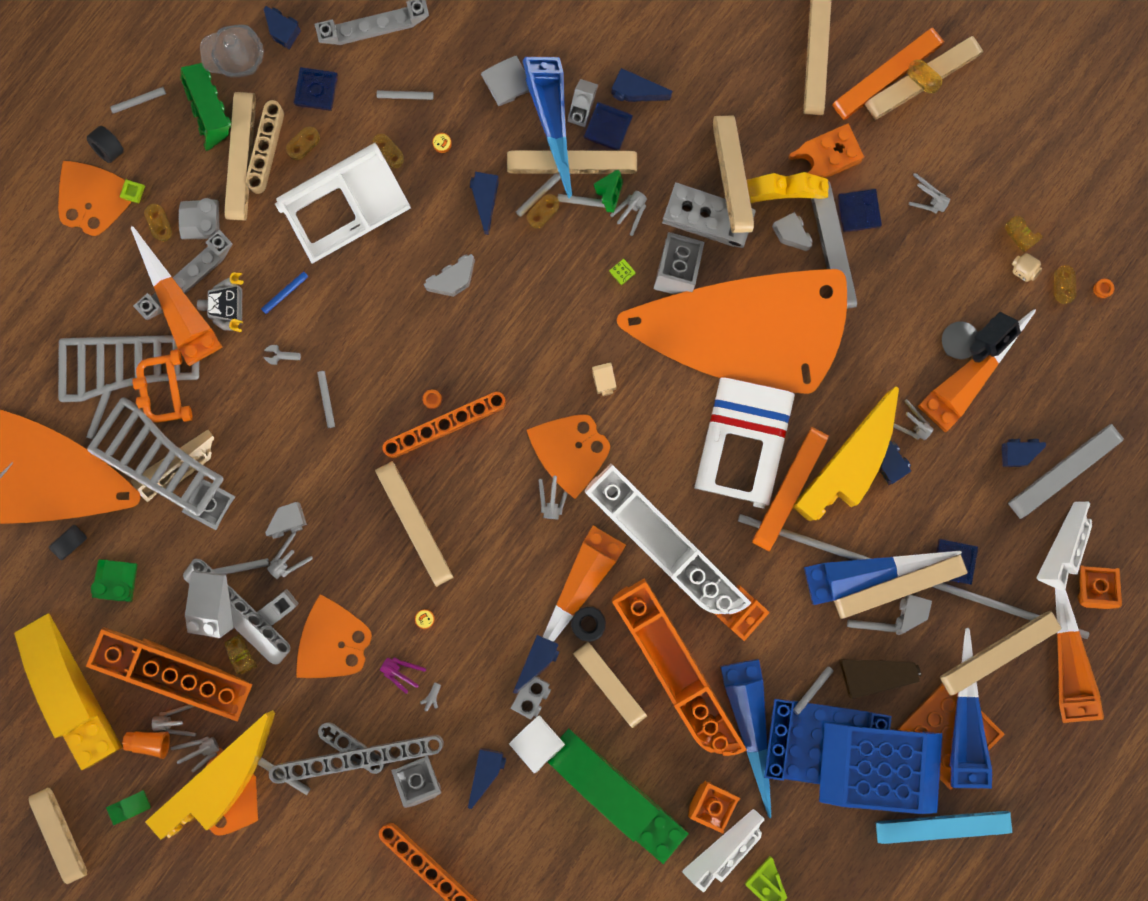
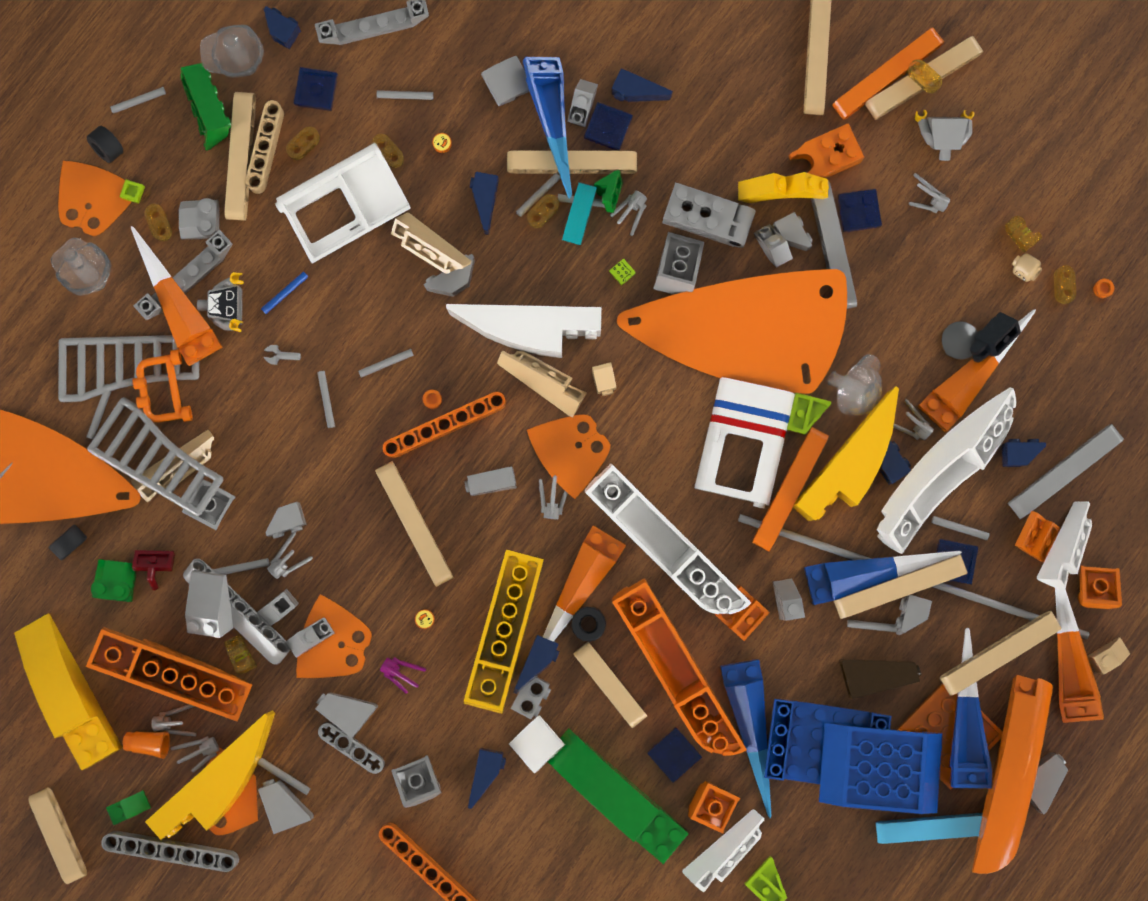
(81, 267): none -> clear piece
(152, 562): none -> dark red plate
(161, 854): none -> light grey beam
(282, 806): none -> light grey slope
(310, 637): none -> light grey slope
(345, 712): none -> light grey slope
(347, 762): light grey beam -> none
(385, 363): none -> light grey piece
(427, 244): none -> tan wedge
(432, 697): light grey bar -> none
(491, 481): none -> light grey slope
(503, 632): none -> yellow slope
(530, 327): none -> white slope
(544, 380): none -> tan wedge
(579, 213): none -> teal slope
(674, 755): none -> clear blue plate
(733, 174): tan beam -> none
(773, 245): none -> light grey slope
(788, 600): none -> light grey slope
(805, 412): none -> lime wing
(813, 690): light grey bar -> none
(859, 388): none -> clear piece
(944, 468): none -> white slope
(945, 132): none -> light grey torso
(960, 528): none -> light grey piece
(1013, 774): none -> orange slope
(1037, 536): none -> orange slope
(1048, 780): none -> light grey slope
(1108, 656): none -> tan slope

